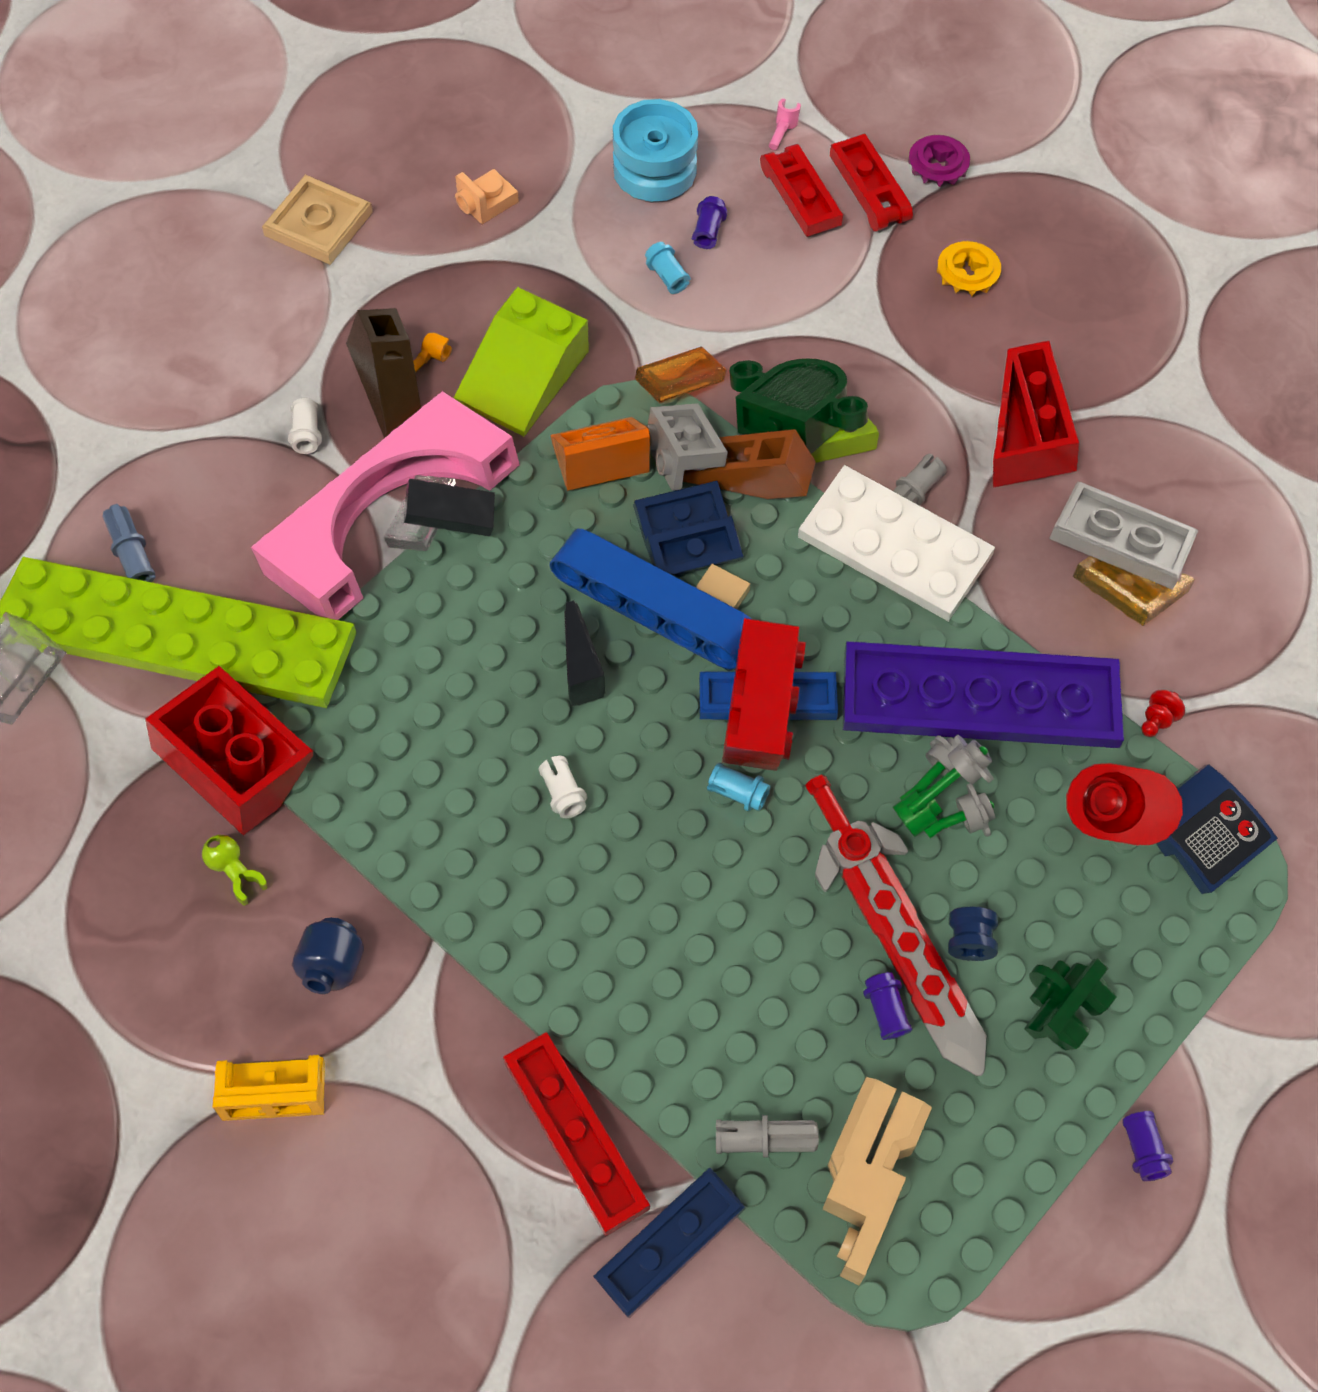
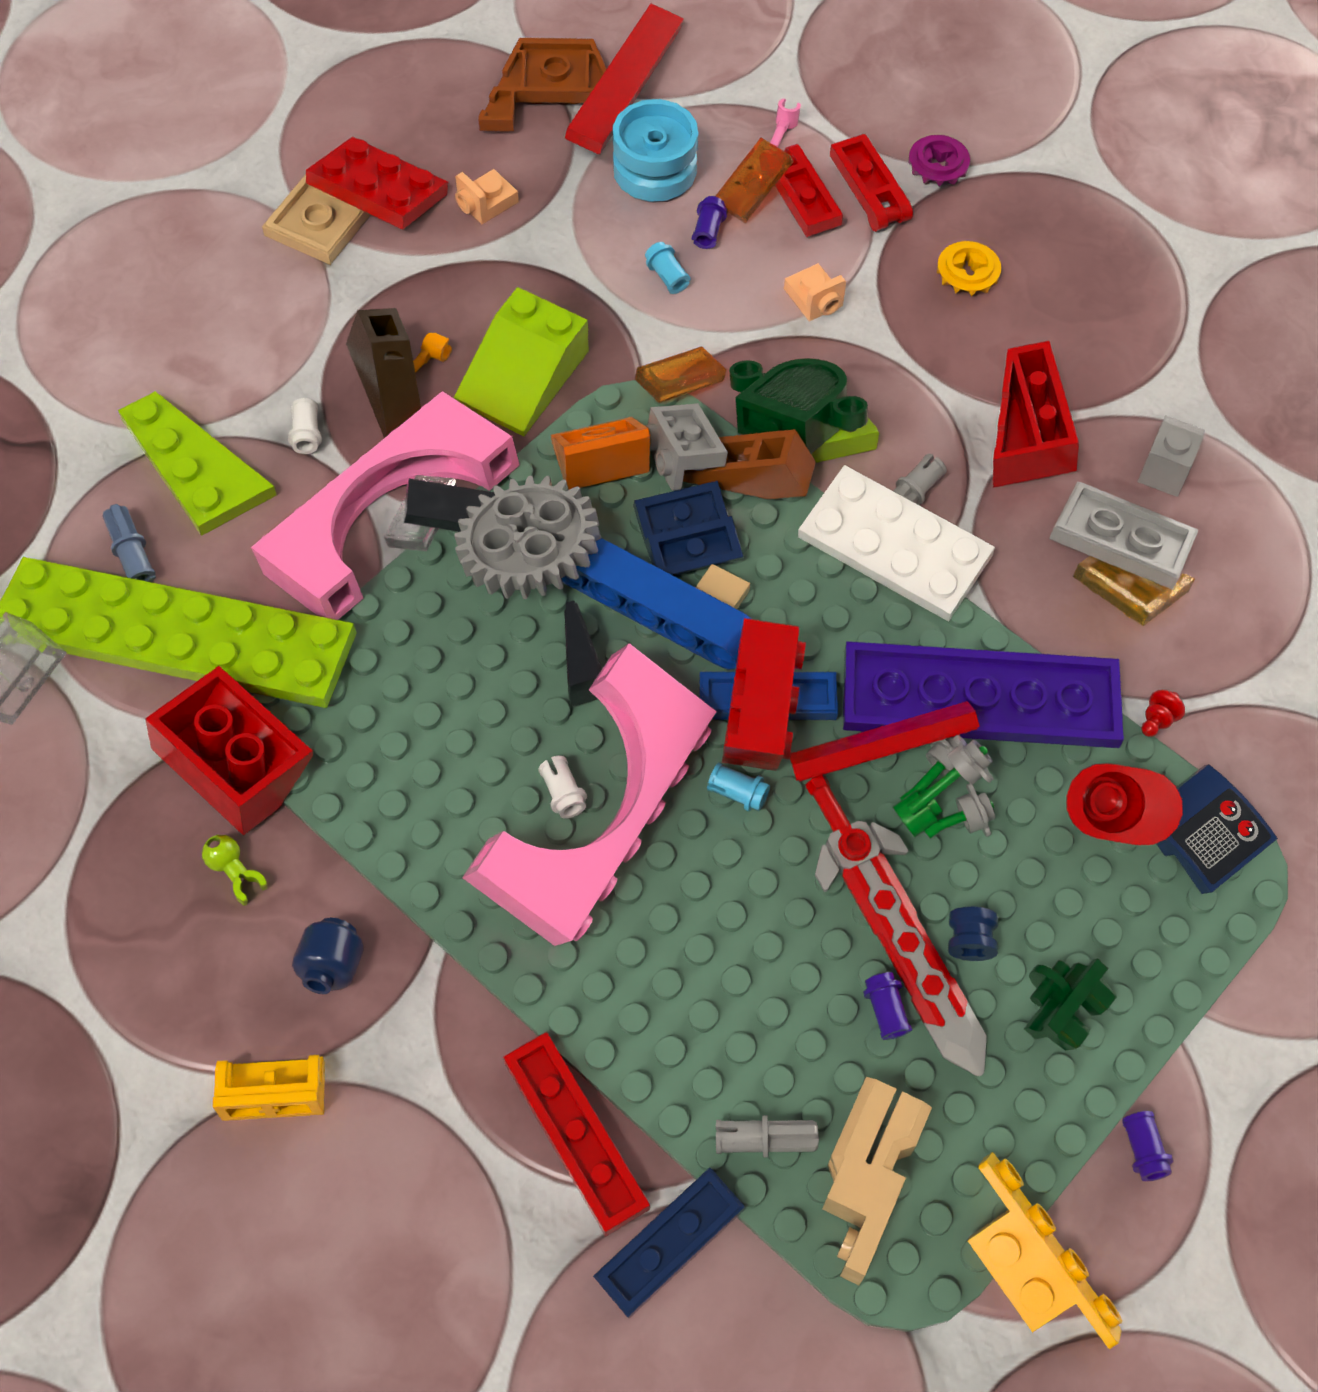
(195, 467): none -> lime wing
(377, 182): none -> red plate
(527, 537): none -> light grey gear
(543, 72): none -> dark orange wing
(560, 887): none -> bright pink arch
(624, 78): none -> red tile
(754, 179): none -> clear orange plate
(815, 291): none -> light nougat bracket
(884, 741): none -> red tile
(1032, 1264): none -> yellow bracket
(1171, 456): none -> light grey slope

